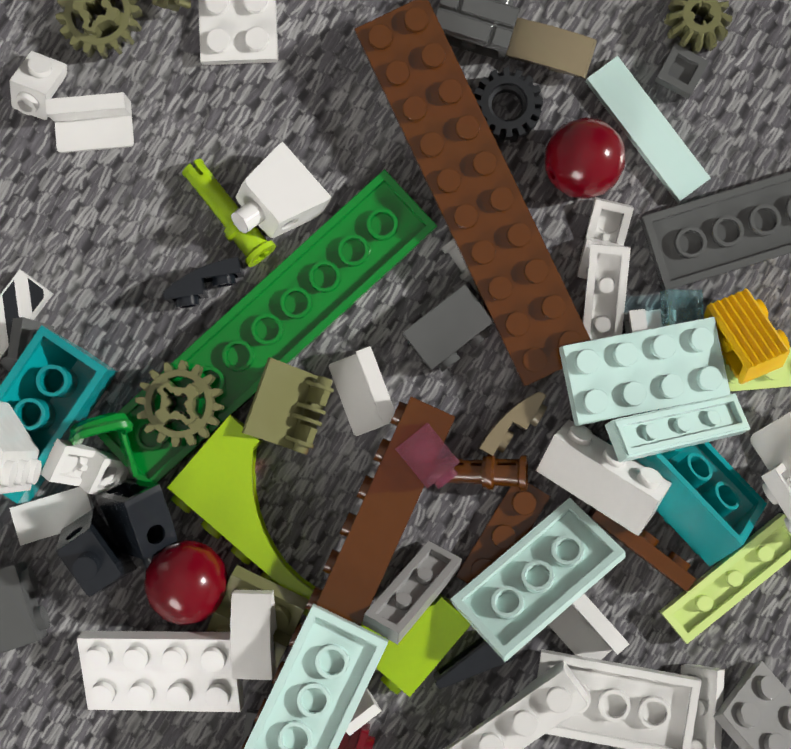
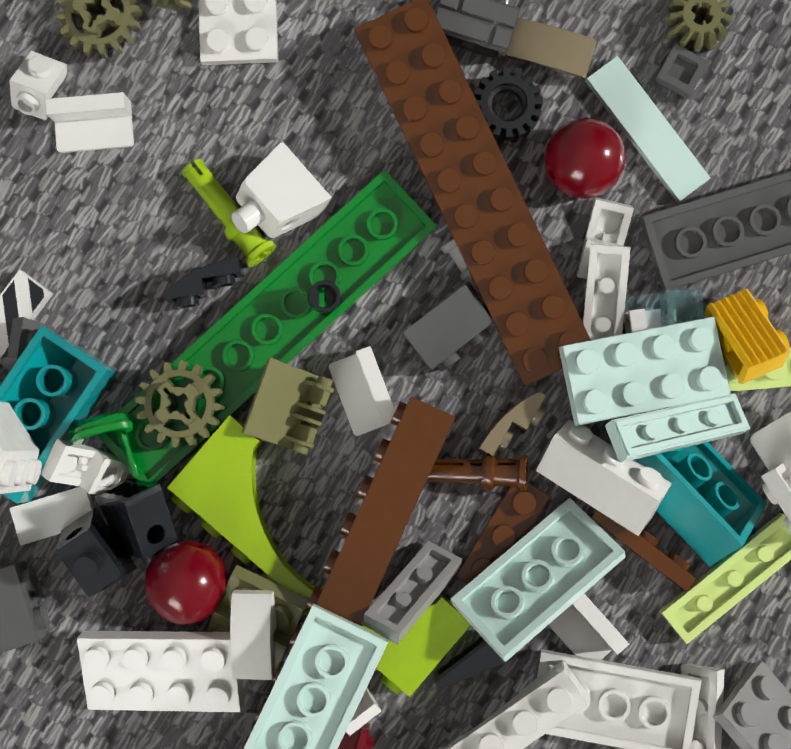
(331, 296): none -> black hinge
(429, 457): clear pink bracket -> none

